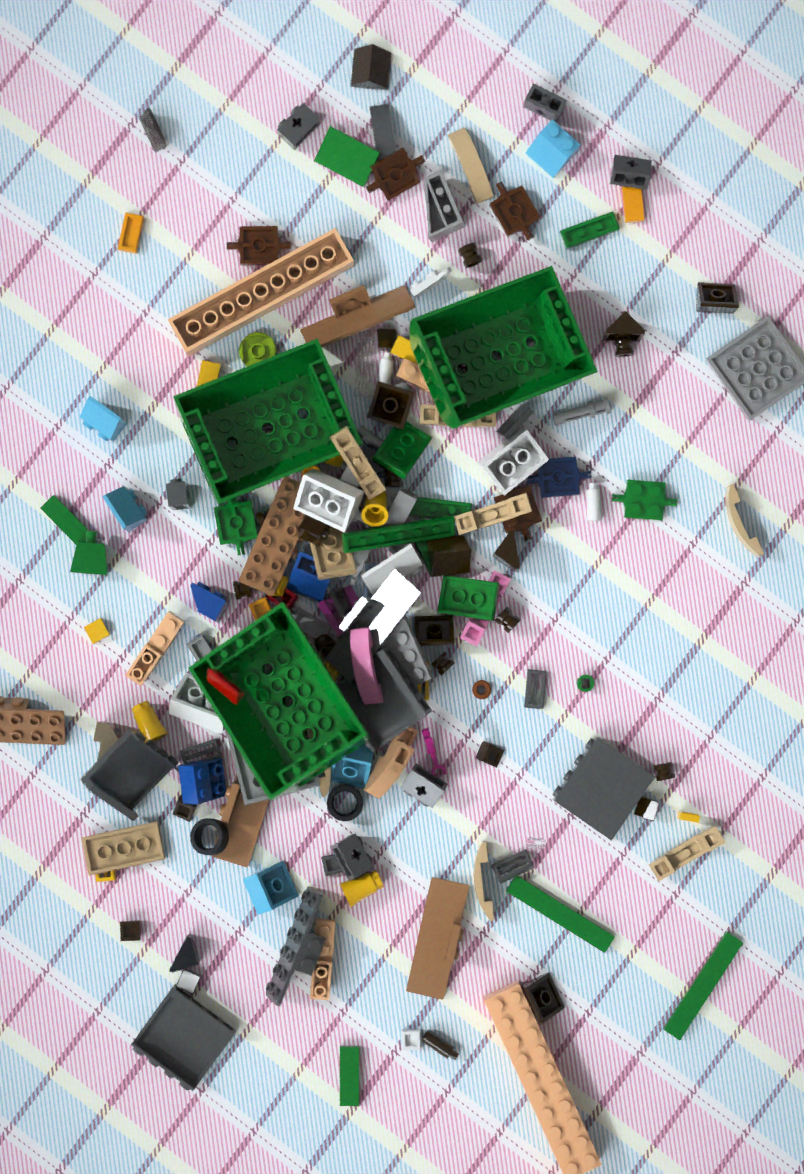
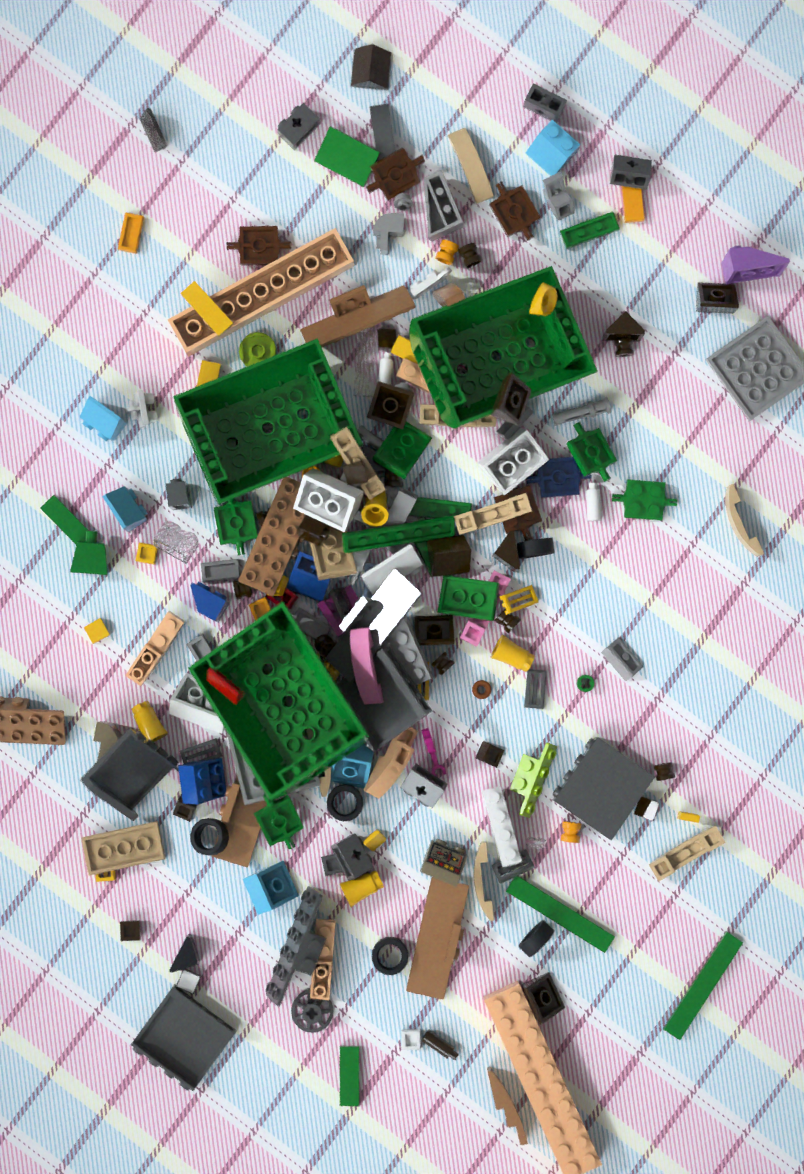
(141, 400): none -> white hips
(146, 553): none -> yellow tile
(176, 541): none -> clear brick
(206, 308): none -> yellow tile
(220, 570): none -> light grey tile
(279, 821): none -> green plate
(311, 1013): none -> dark grey wheel
(355, 473): none -> dark brown slope
(374, 840): none -> yellow slope
(388, 225): none -> light grey brick
(389, 970): none -> black tyre
(403, 202): none -> light grey plate
(444, 862): none -> dark tan piece
(447, 252): none -> light orange wheel
(448, 294): none -> medium nougat slope
(501, 827): none -> white brick
(504, 1101): none -> medium nougat slope
(507, 603): none -> yellow tile
(511, 400): none -> dark brown slope
(512, 654): none -> yellow plant
(531, 776): none -> lime bracket
(535, 548): none -> black tyre
(536, 938): none -> black tyre
(544, 300): none -> yellow piece
(557, 196): none -> light grey brick
(571, 830): none -> light orange wheel
(591, 452): none -> green plate
(622, 659): none -> light grey slope
(750, 264): none -> medium lavender slope

